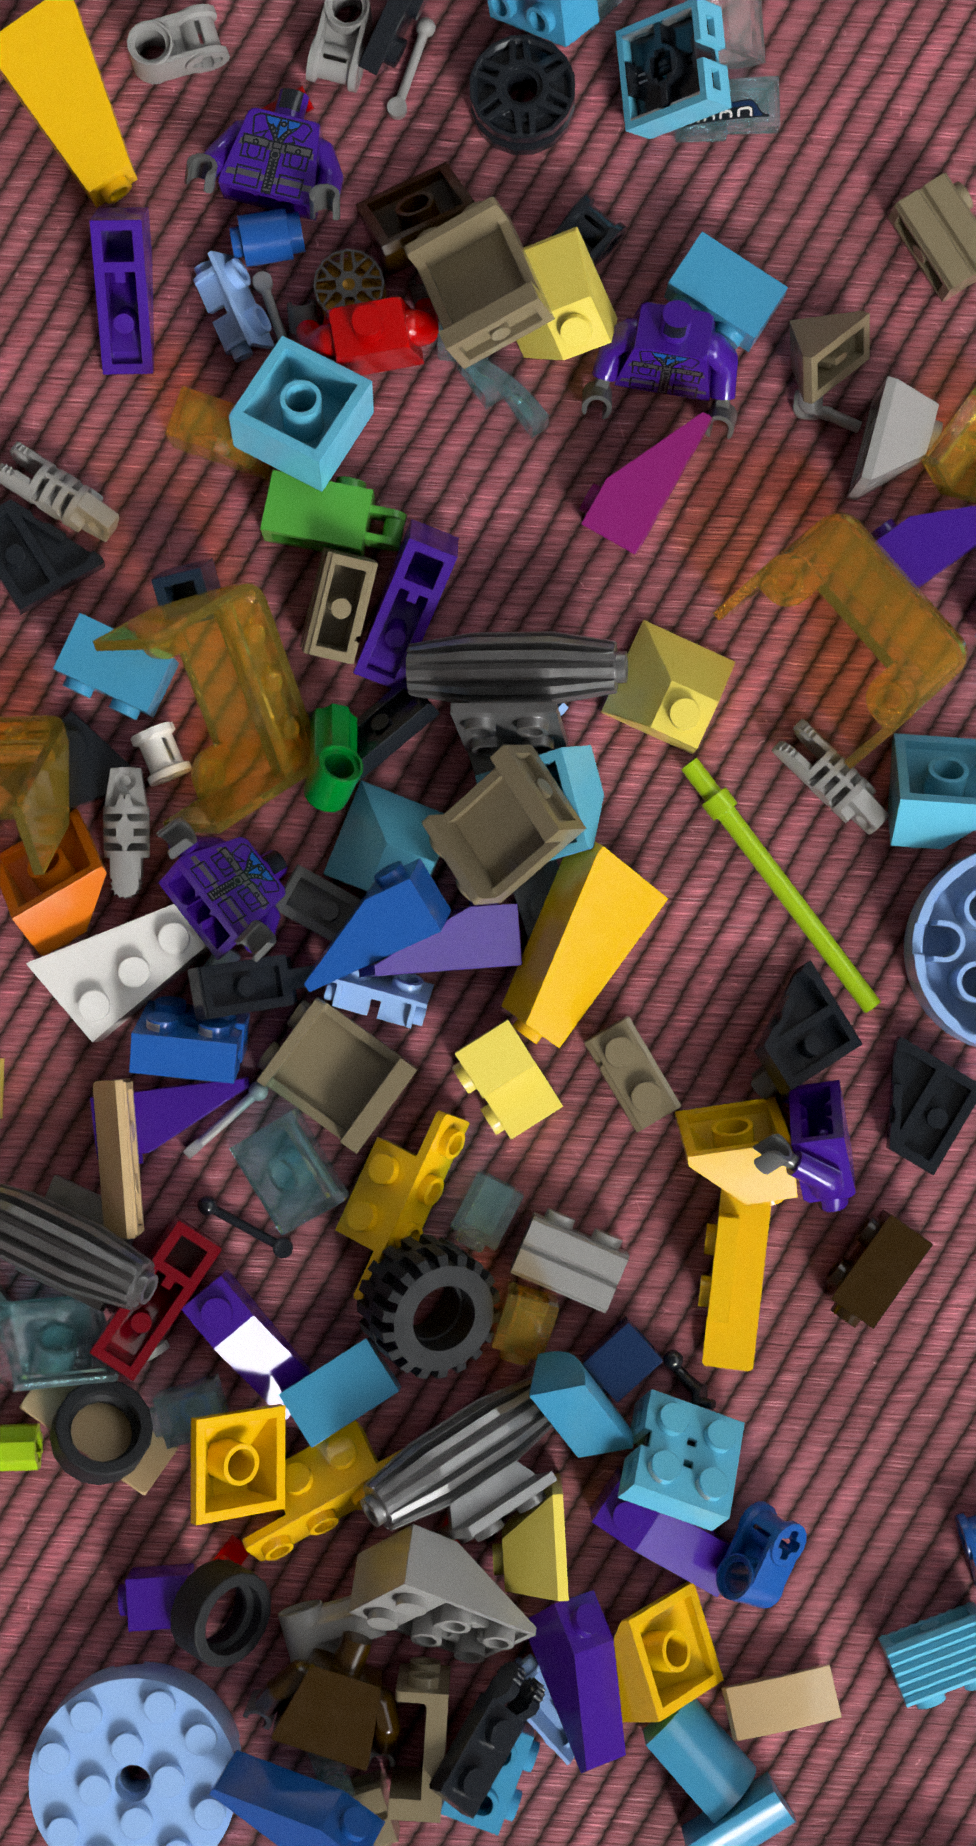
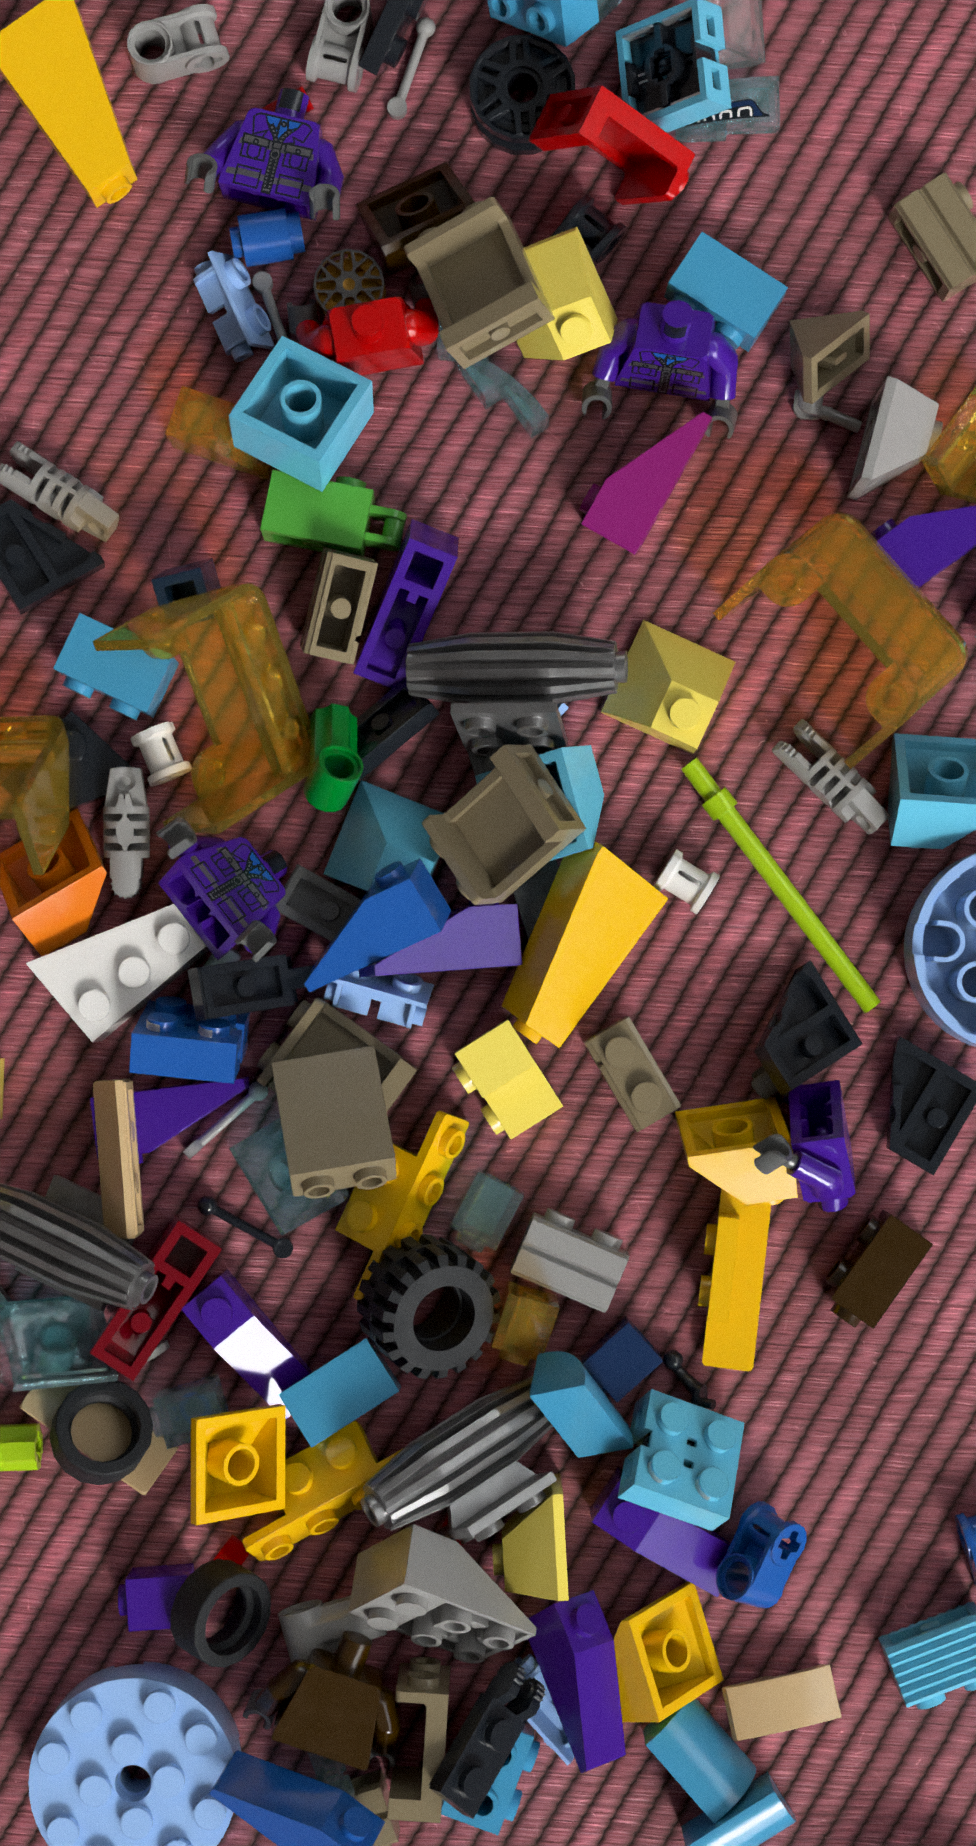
(124, 288): dark purple slope -> none
(334, 1122): none -> dark tan panel
(593, 116): none -> red panel
(686, 881): none -> white bush

